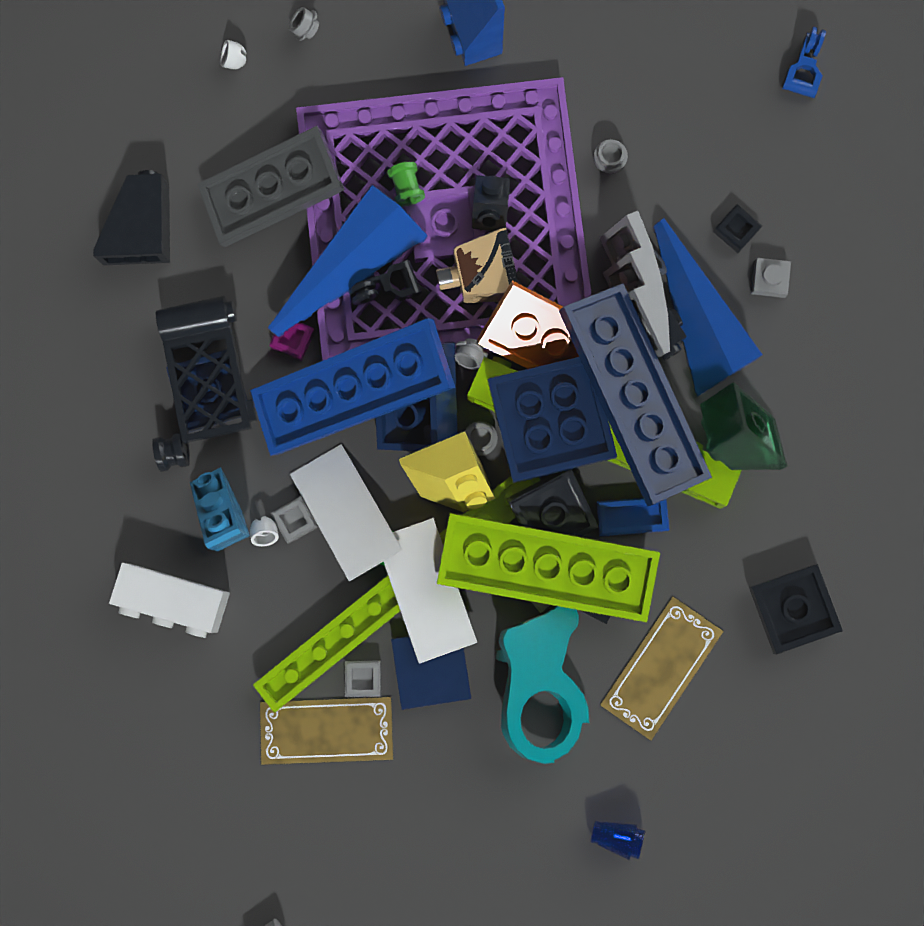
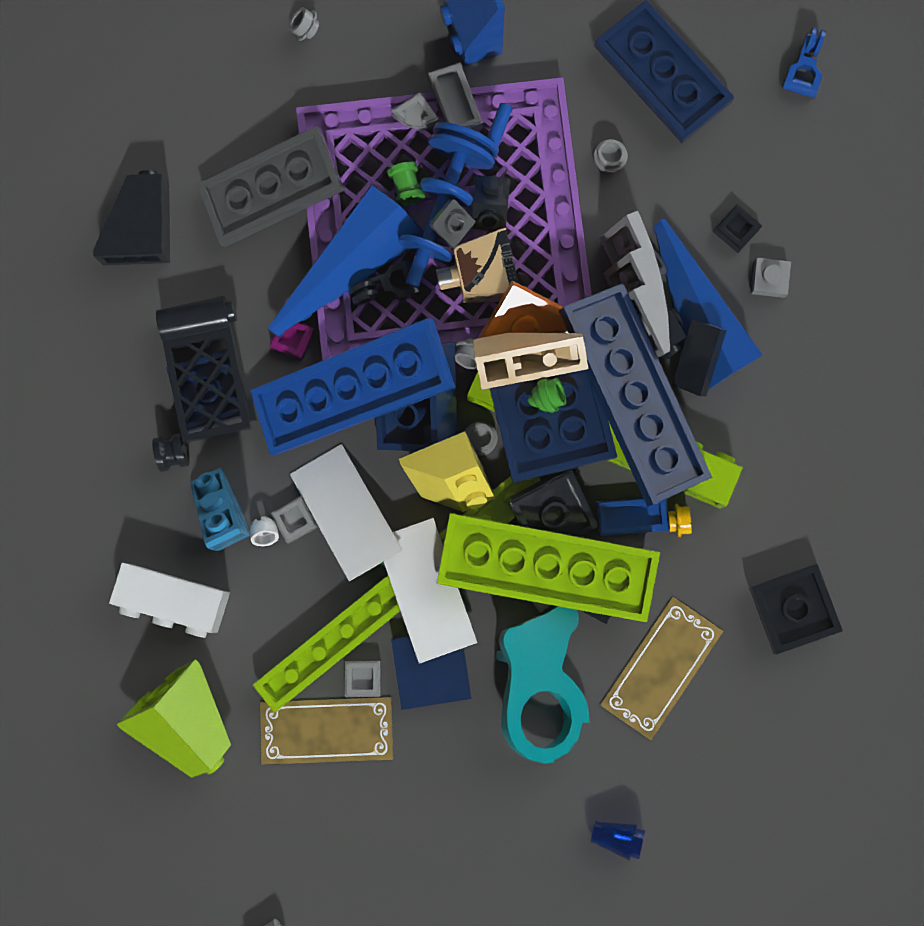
(180, 722): none -> lime slope
(232, 55): white hinge -> none
(415, 113): none -> light grey tile
(451, 224): none -> dark grey bracket
(455, 96): none -> light grey tile
(463, 148): none -> blue piece
(527, 357): none -> tan slope
(548, 395): none -> bright green plate
(664, 71): none -> dark blue plate
(680, 520): none -> yellow plate
(699, 357): none -> black tile
(741, 431): clear green slope -> none

